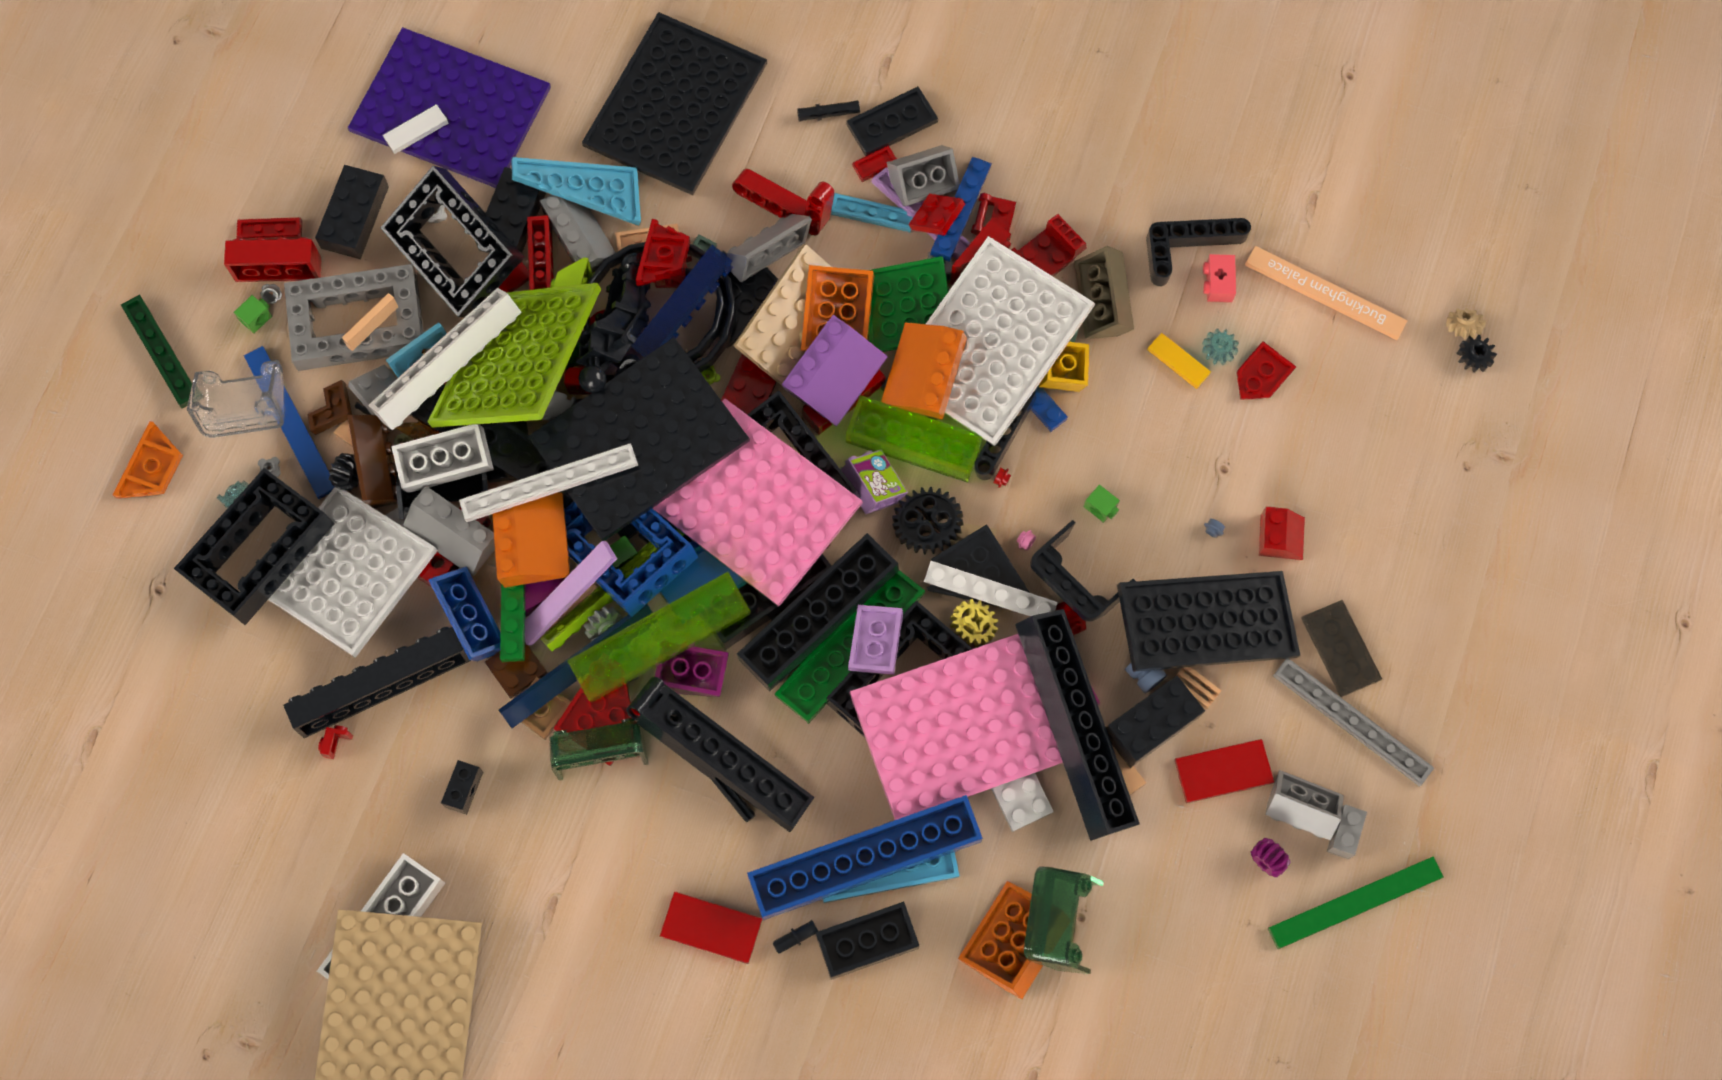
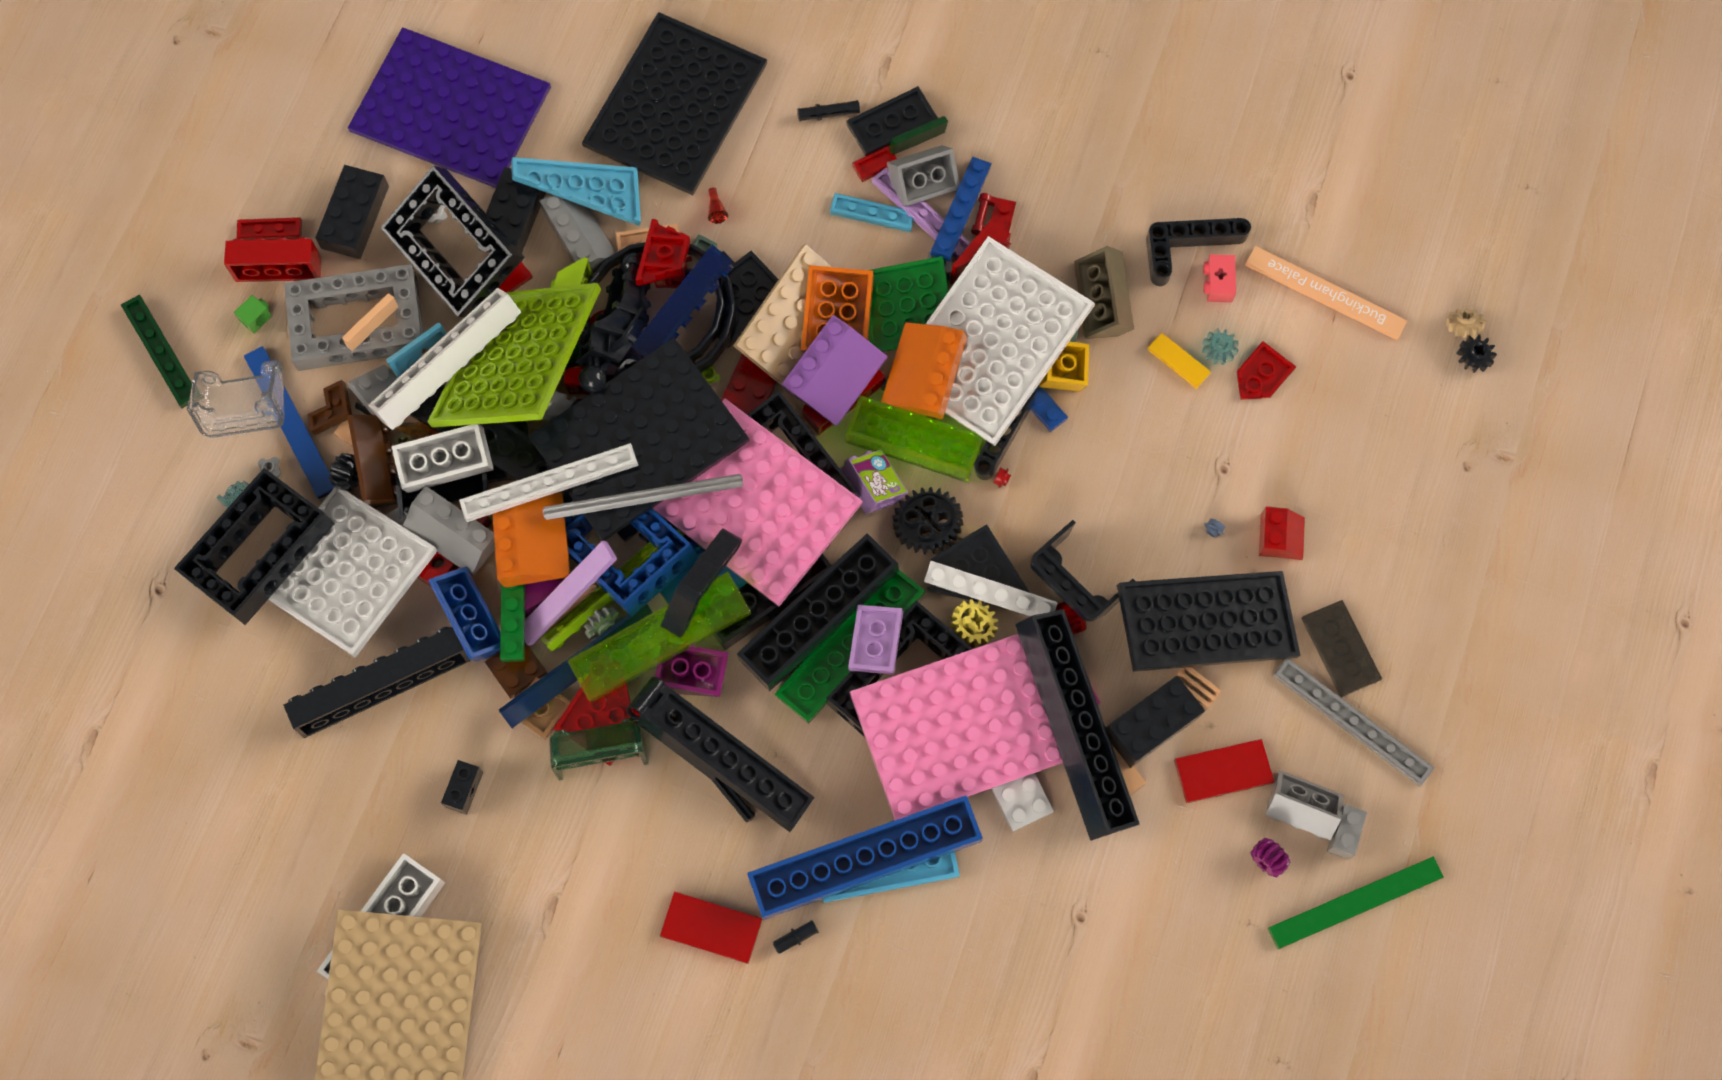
(149, 466): orange wing -> none
(271, 298): light grey plate -> none
(329, 742): red bracket -> none
(415, 129): white tile -> none
(540, 252): red brick -> none
(623, 551): bright green brick -> none
(643, 496): none -> light grey axle
(698, 581): none -> black beam
(717, 213): none -> clear red cone
(769, 245): light grey slope -> none
(784, 202): red beam -> none
(867, 940): black brick -> none
(918, 135): none -> dark green tile
(937, 214): red plate -> none
(999, 941): orange slope -> none
(1026, 540): bright pink plate -> none
(1053, 247): red plate -> none
(1054, 918): clear green windscreen -> none
(1102, 504): bright green brick -> none
(1147, 679): sand blue wheel -> none

